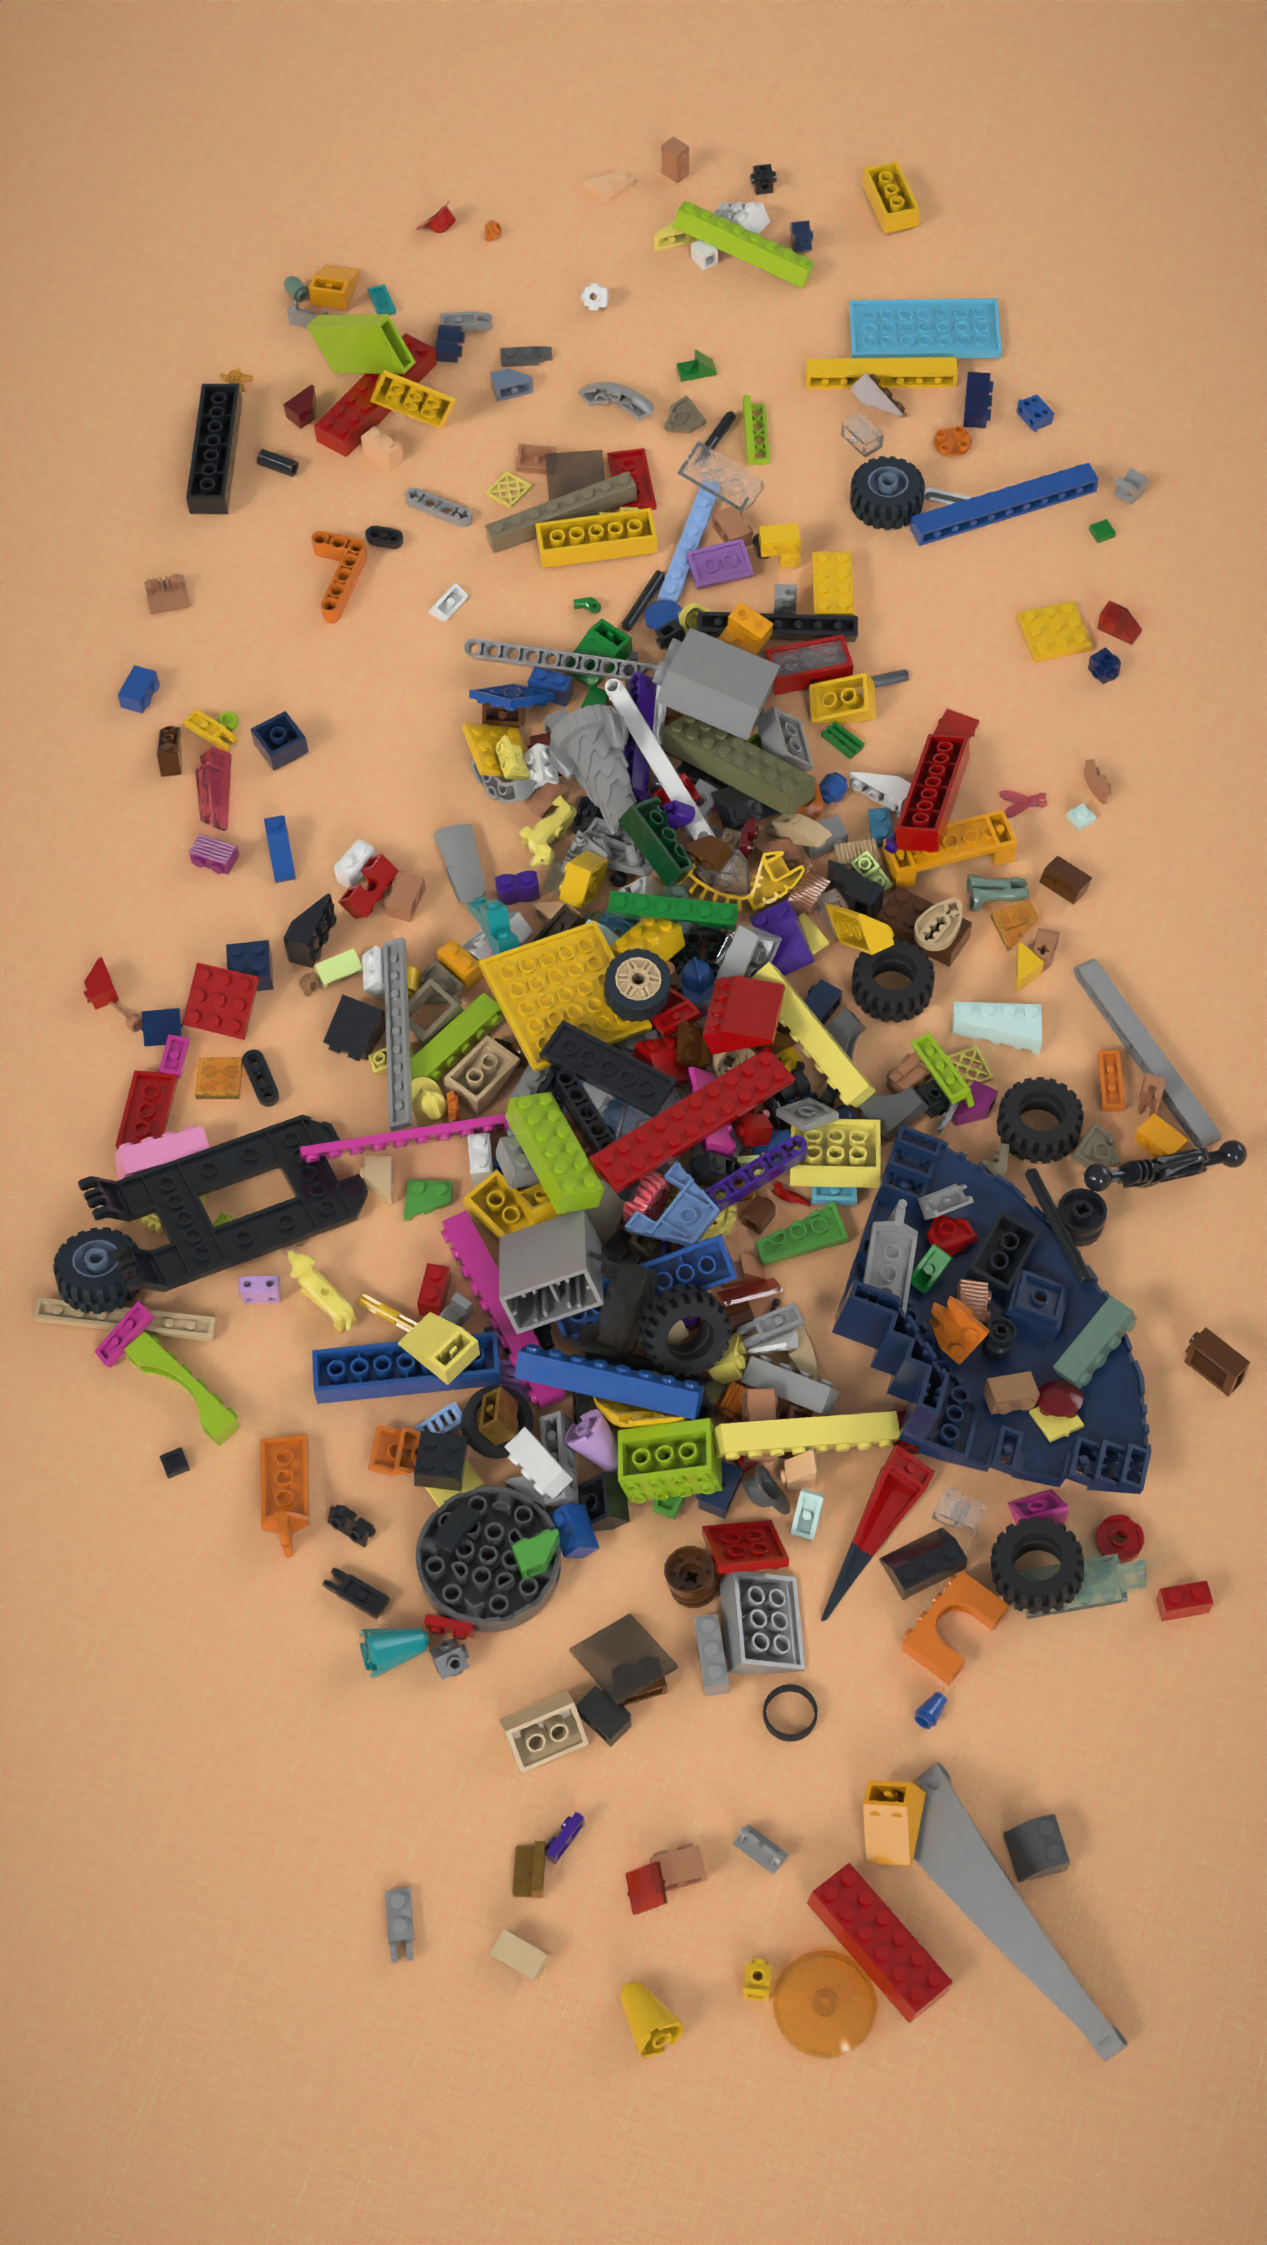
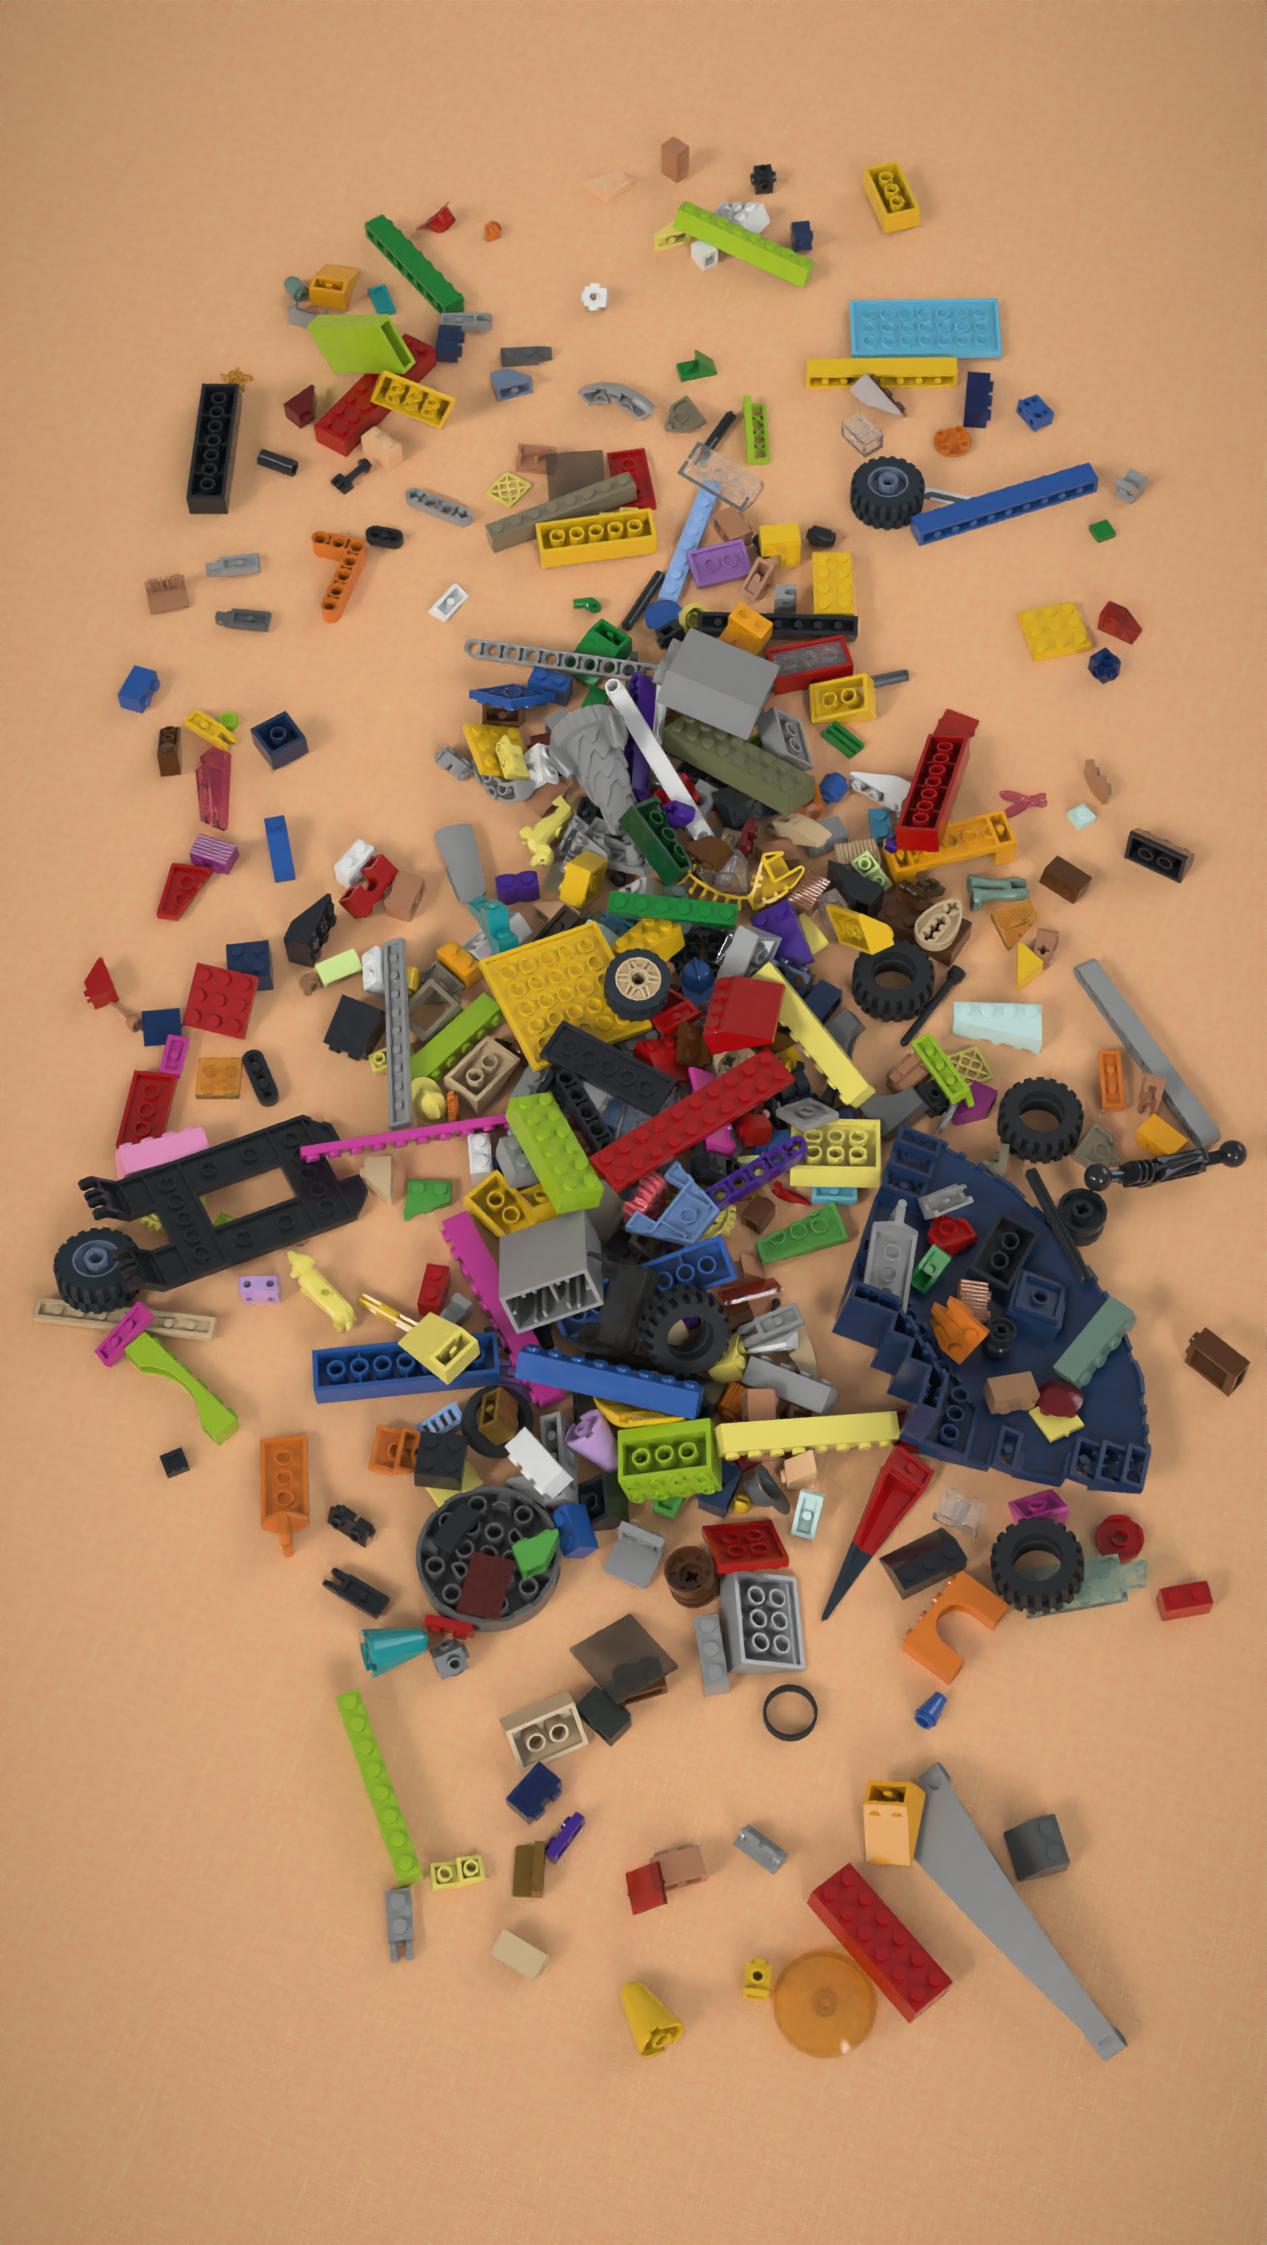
(181, 889): none -> red wing
(234, 565): none -> light grey hinge
(244, 619): none -> dark grey hinge
(344, 482): none -> black hinge
(379, 1788): none -> lime brick
(414, 266): none -> green brick
(447, 758): none -> light grey hinge
(456, 1873): none -> light yellow slope
(485, 1586): none -> clear red piece
(534, 1793): none -> clear blue brick
(574, 825): none -> light grey hinge
(635, 1555): none -> light grey bracket
(741, 1507): none -> yellow hinge
(758, 577): none -> nougat slope
(791, 974): none -> dark blue brick
(821, 537): none -> black brick
(922, 888): none -> dark brown plate
(954, 976): none -> black piece
(1158, 855): none -> black slope

